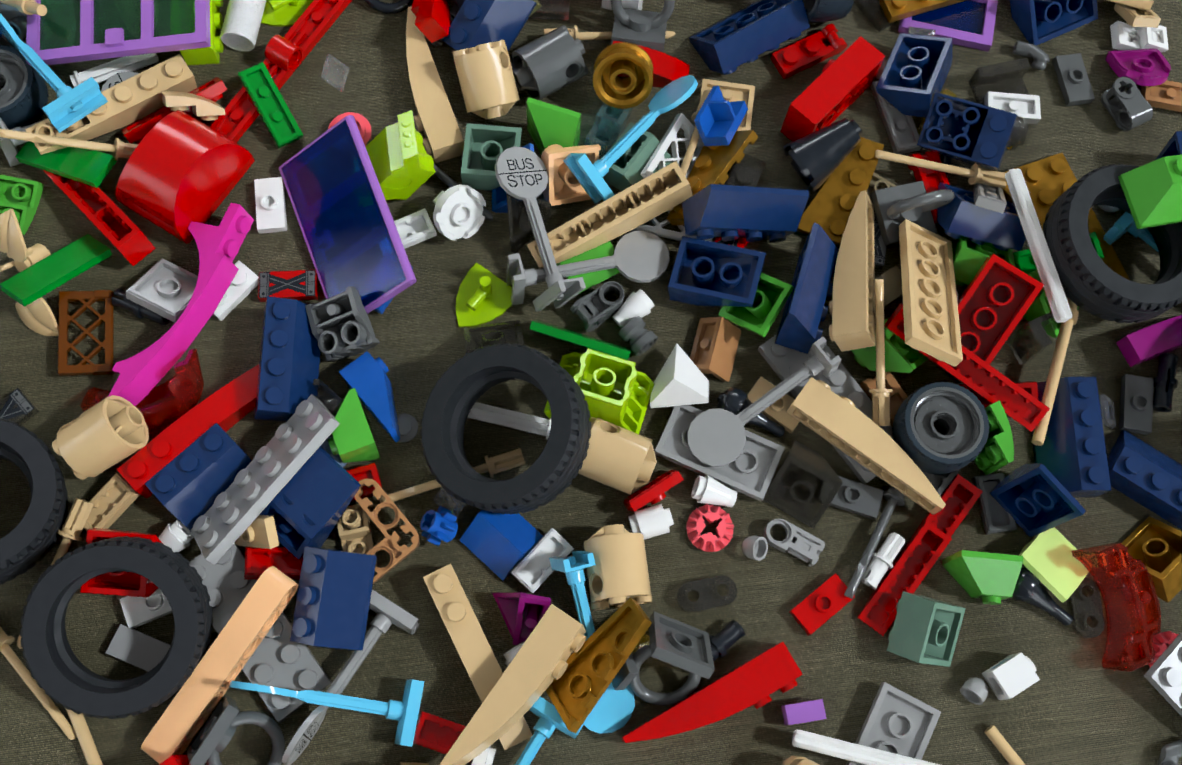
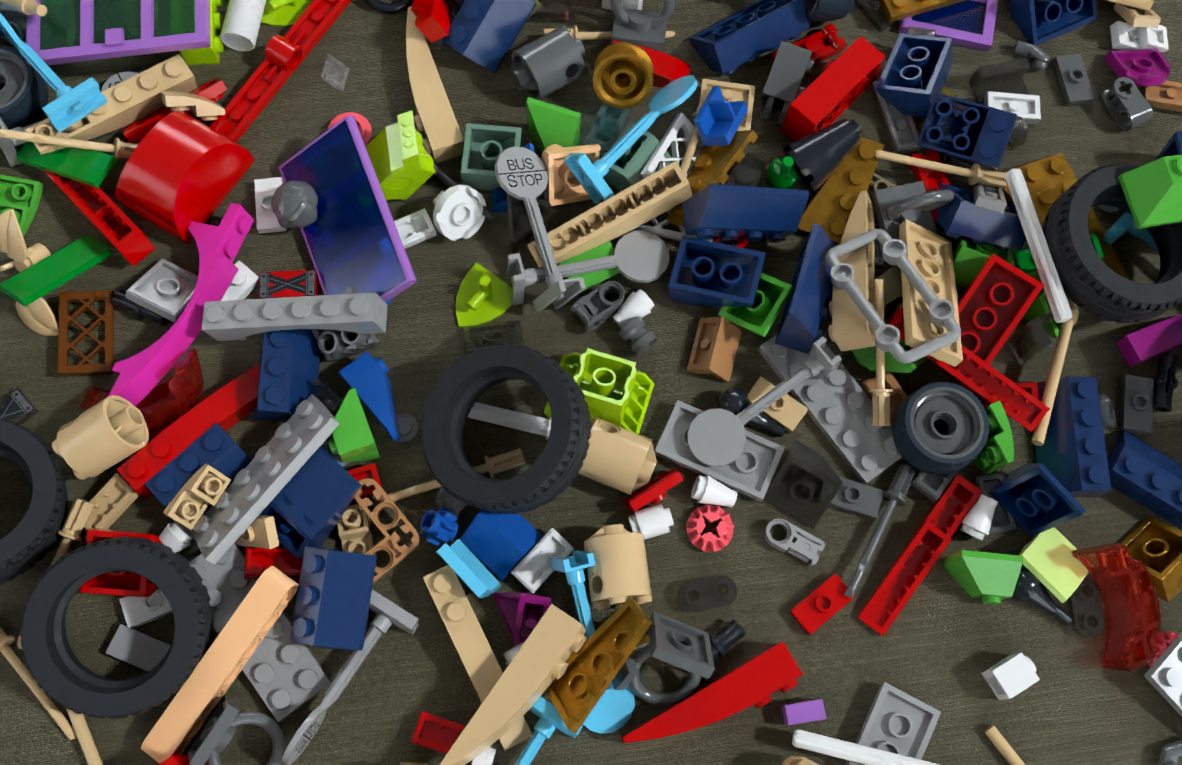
(106, 70): white axle -> none
(198, 492): none -> tan slope
(270, 105): green tile -> none
(295, 204): none -> dark grey hair
(343, 312): none -> light grey arch
(403, 711): medium azure piece -> none
(469, 569): none -> medium azure slope
(486, 79): tan cylinder -> none
(580, 339): green piece -> none
(679, 382): white slope -> none
(755, 547): light grey hinge -> none
(781, 174): none -> green piece
(785, 78): none -> dark grey hinge
(864, 441): tan slope -> none
(882, 560): white axle -> none
(888, 336): none -> light grey bar
(925, 629): sand green slope -> none
(975, 690): light grey hinge -> none
(979, 518): none -> white cone

